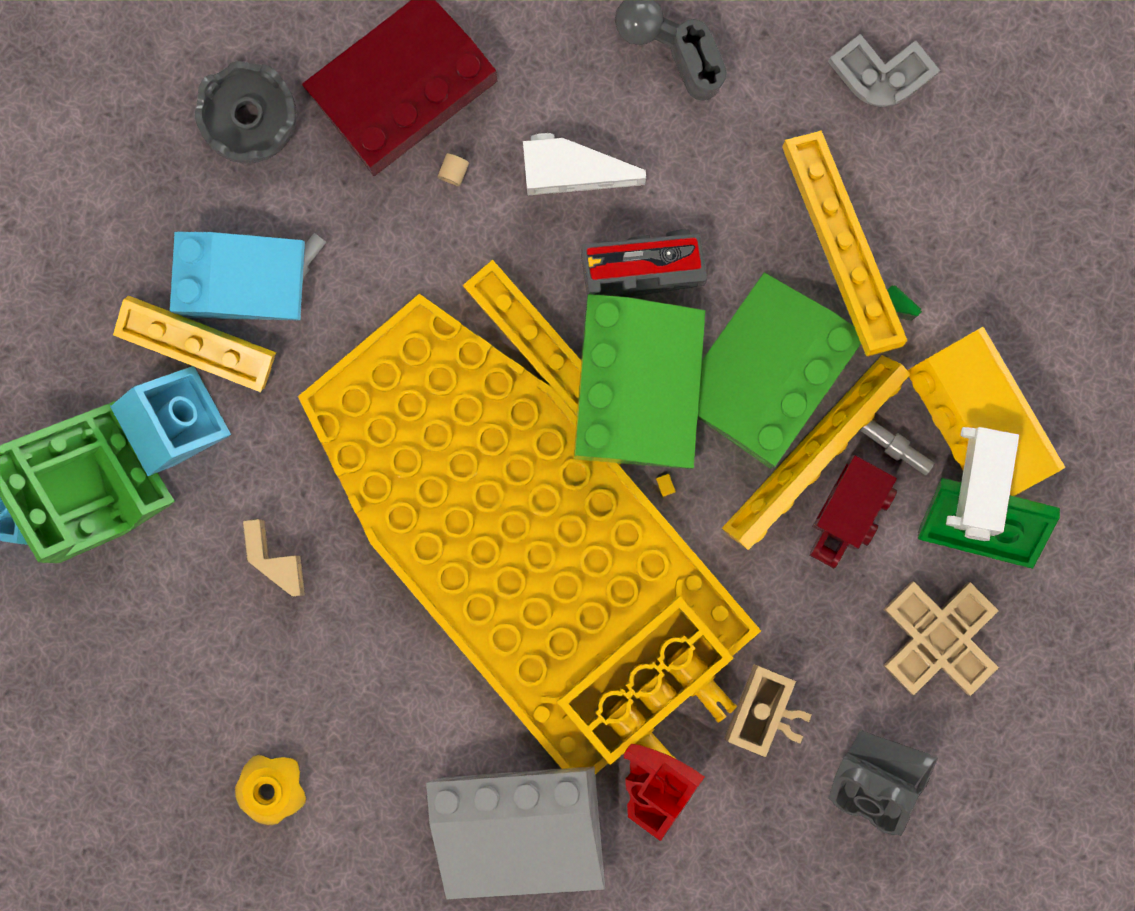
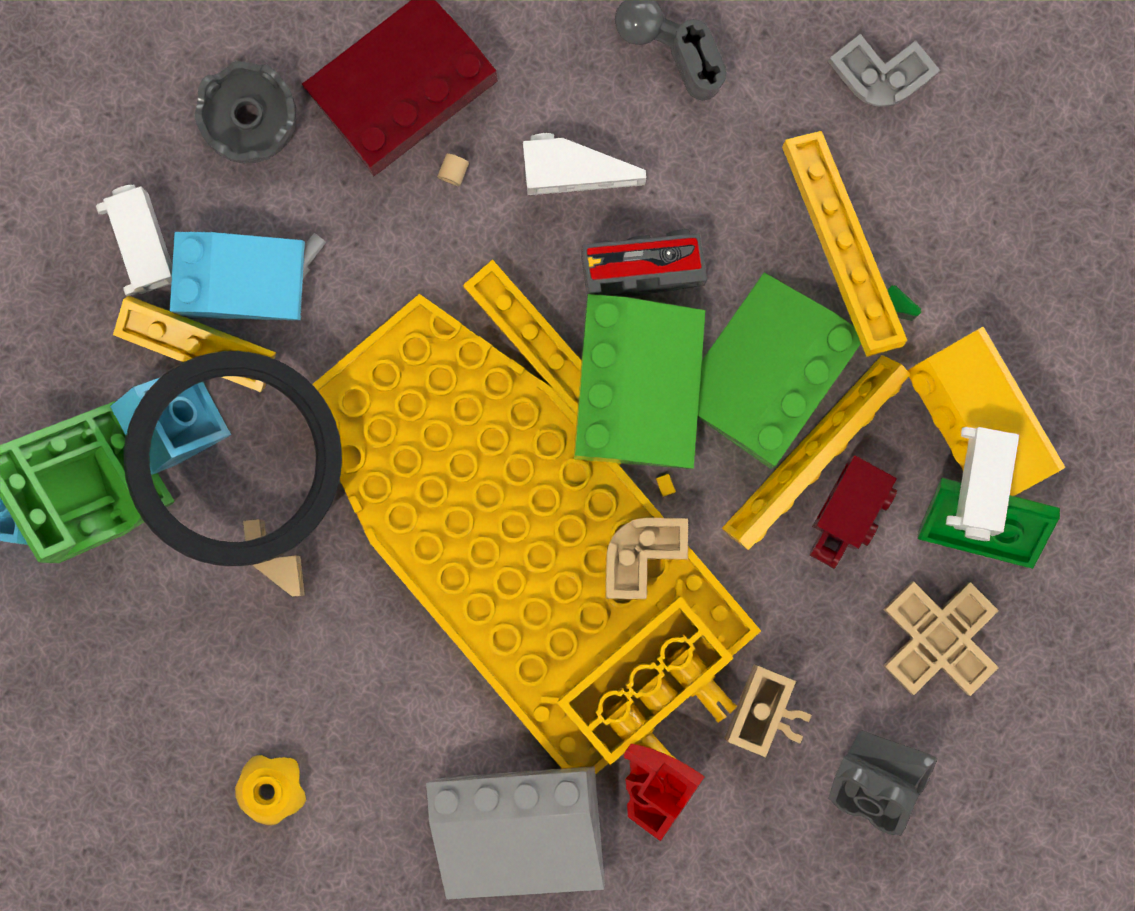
(138, 239): none -> white brick
(251, 366): none -> black tyre
(634, 545): none -> tan plate
(898, 447): light grey bar -> none

